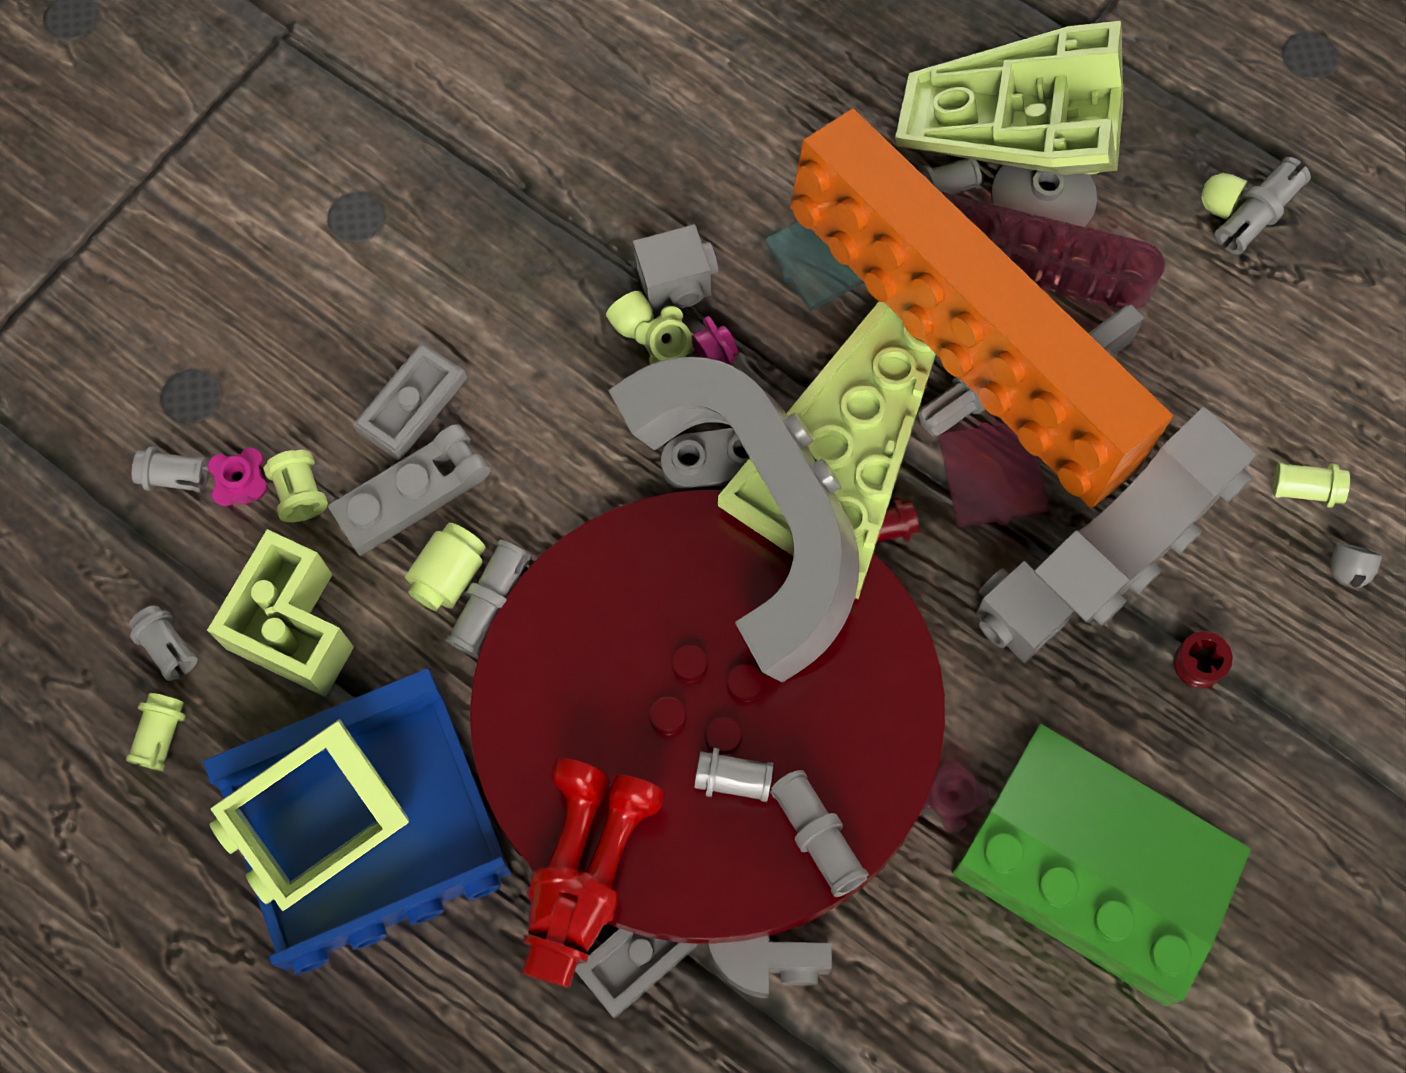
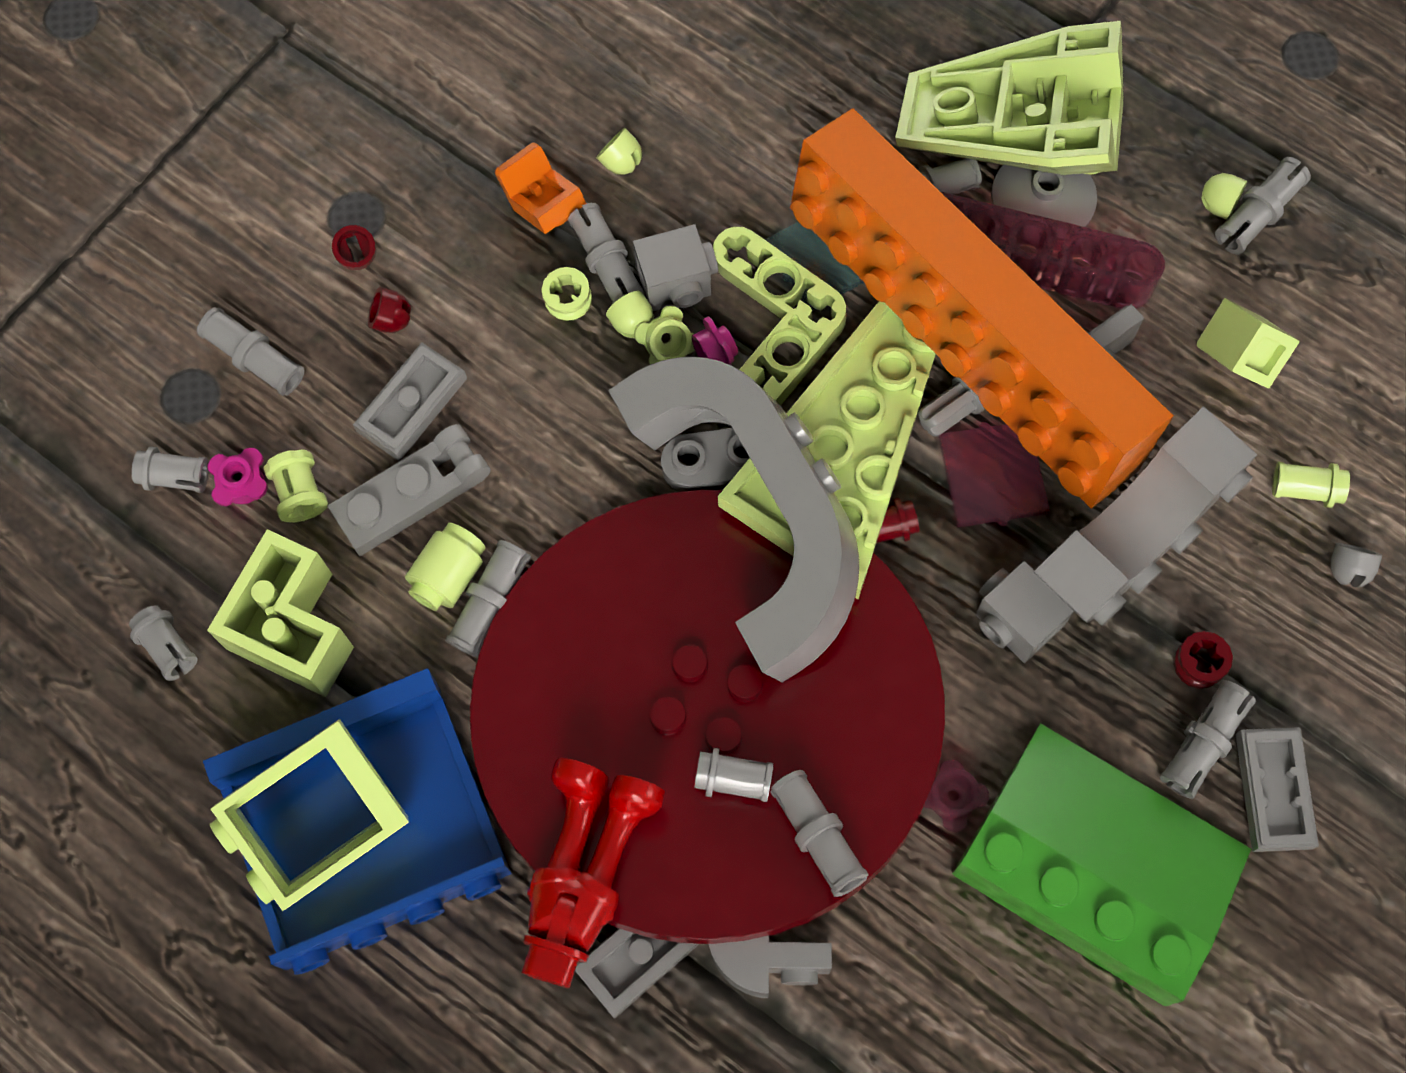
(155, 731): yellowish green pin -> none
(250, 351): none -> light grey pin
(343, 252): none -> dark red hinge
(388, 311): none -> dark red hinge
(538, 190): none -> orange bracket
(554, 282): none -> yellowish green bush
(603, 252): none -> light grey pin
(621, 153): none -> yellowish green hinge
(795, 324): none -> yellowish green beam
(1207, 739): none -> light grey pin
(1247, 343): none -> yellowish green panel
(1276, 789): none -> light grey plate

